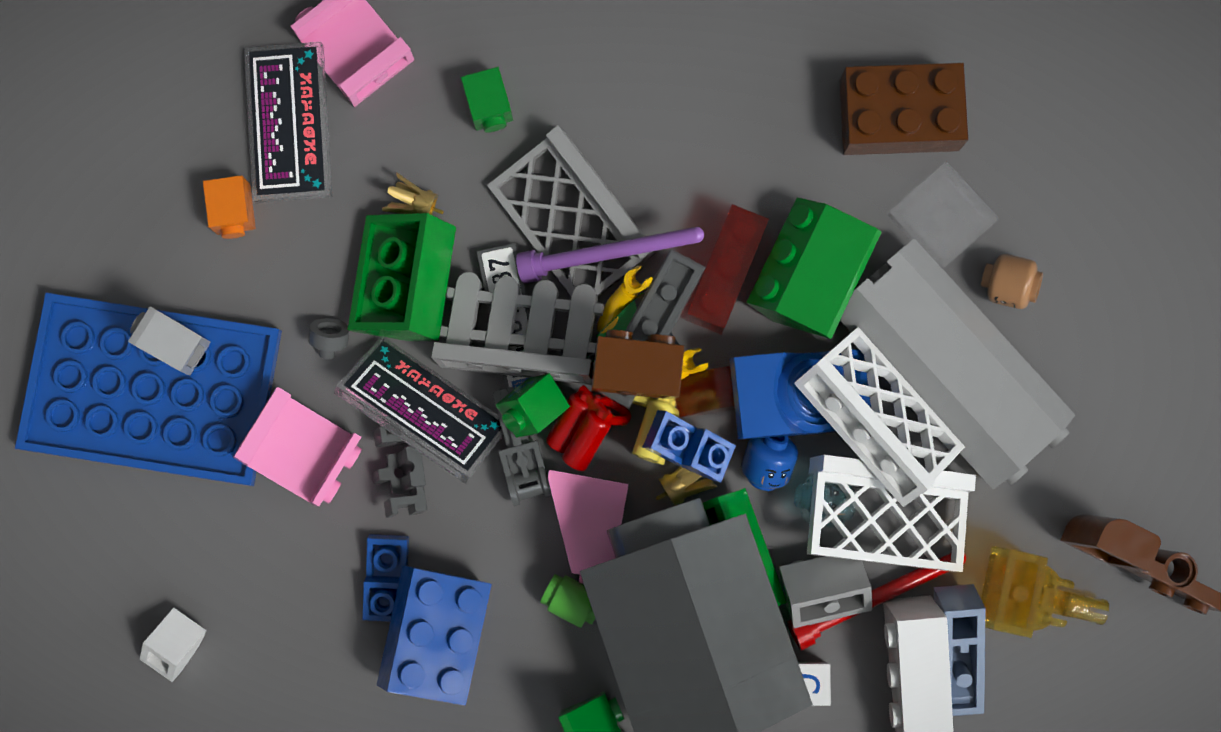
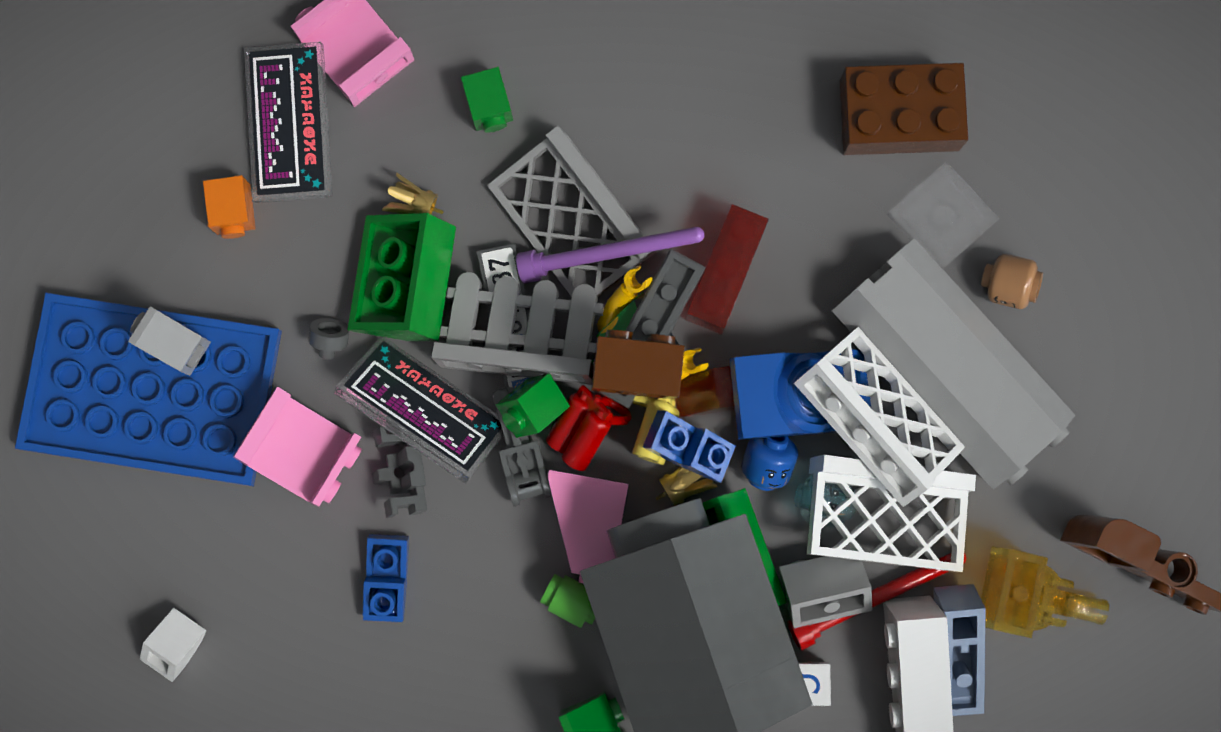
(433, 635): blue brick -> none
(813, 268): green slope -> none

